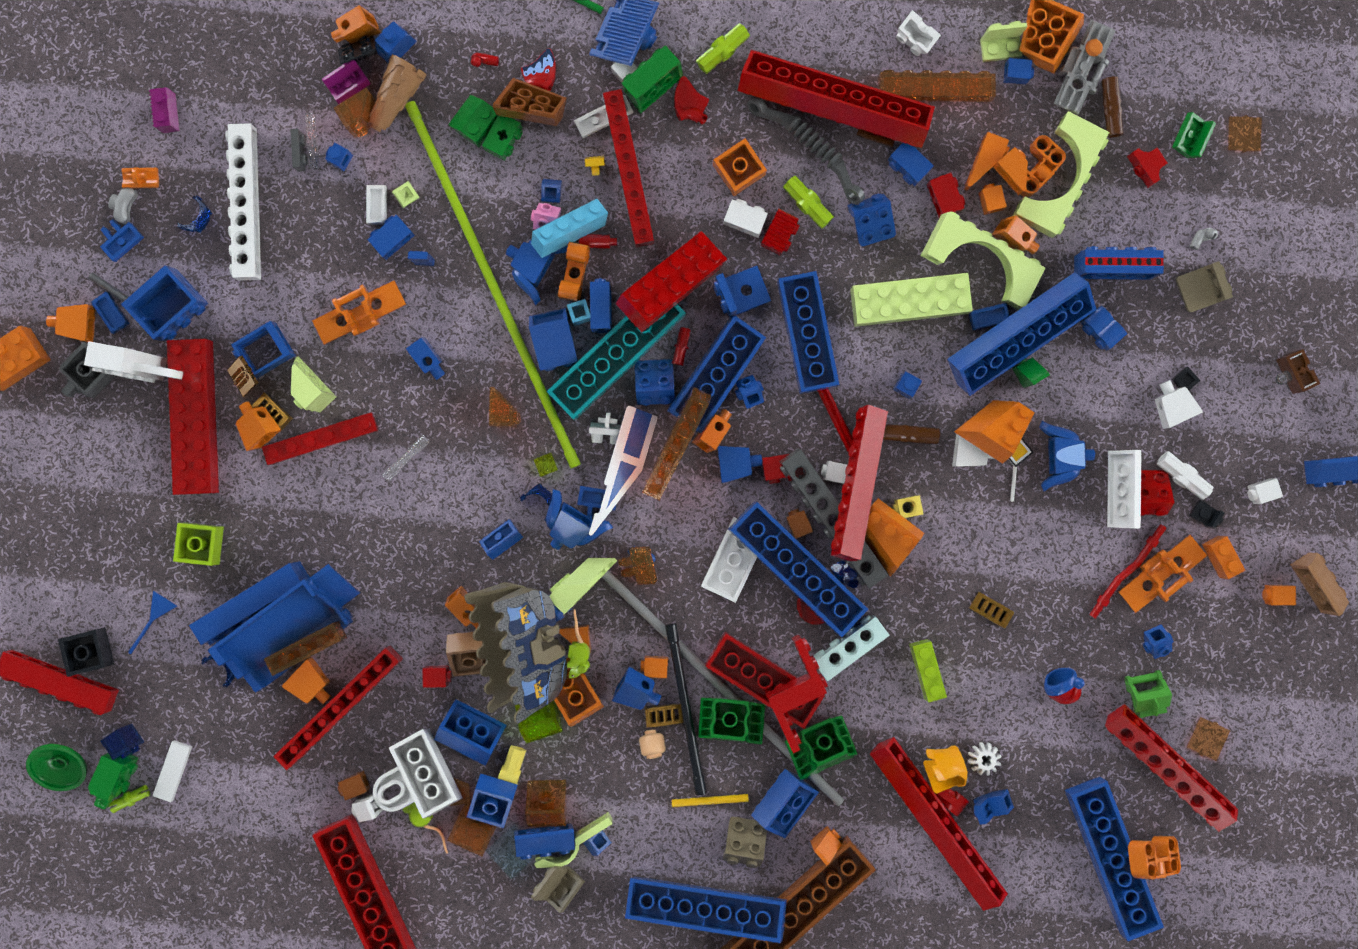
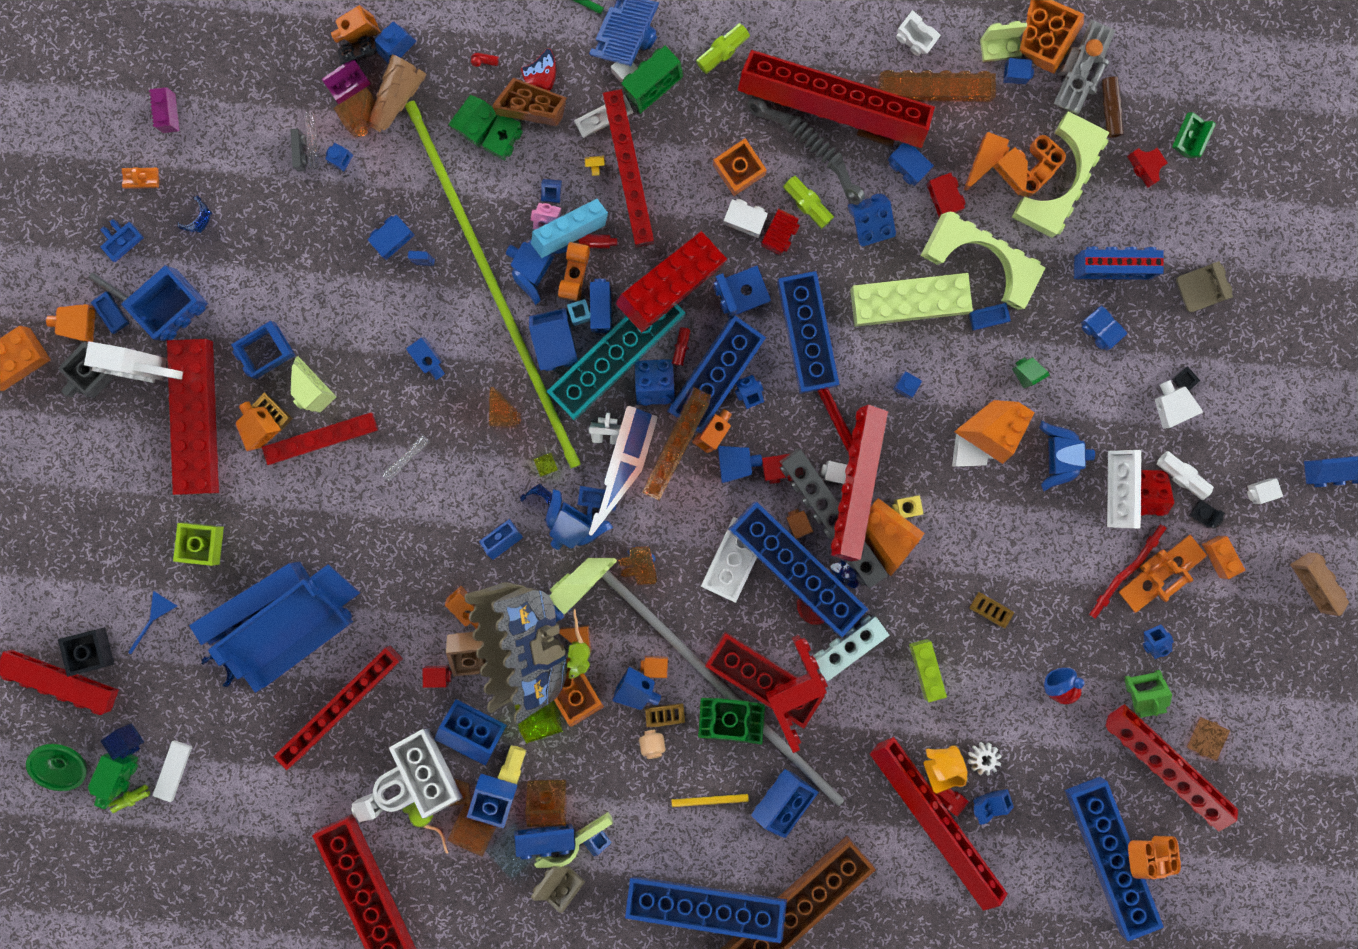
(122, 204): light grey piece -> none
(242, 376): piece -> none
(249, 172): white brick -> none
(305, 648): clear orange brick -> none
(308, 683): orange torso -> none
(353, 785): dark orange brick -> none
(362, 317): orange piece -> none
(376, 204): white tile -> none
(405, 194): yellowish green tile -> none
(673, 640): black piece -> none
(689, 103): red arm -> none
(745, 842): dark tan bracket -> none
(822, 747): green slope -> none
(826, 844): orange slope -> none
(911, 434): reddish brown axle -> none
(992, 199): orange brick -> none
(1016, 234): orange torso -> none
(1022, 333): blue brick -> none
(1022, 452): piece -> none
(1203, 235): light grey arm -> none
(1244, 133): clear orange piece -> none
(1279, 595): orange brick -> none
(1296, 372): reddish brown piece -> none

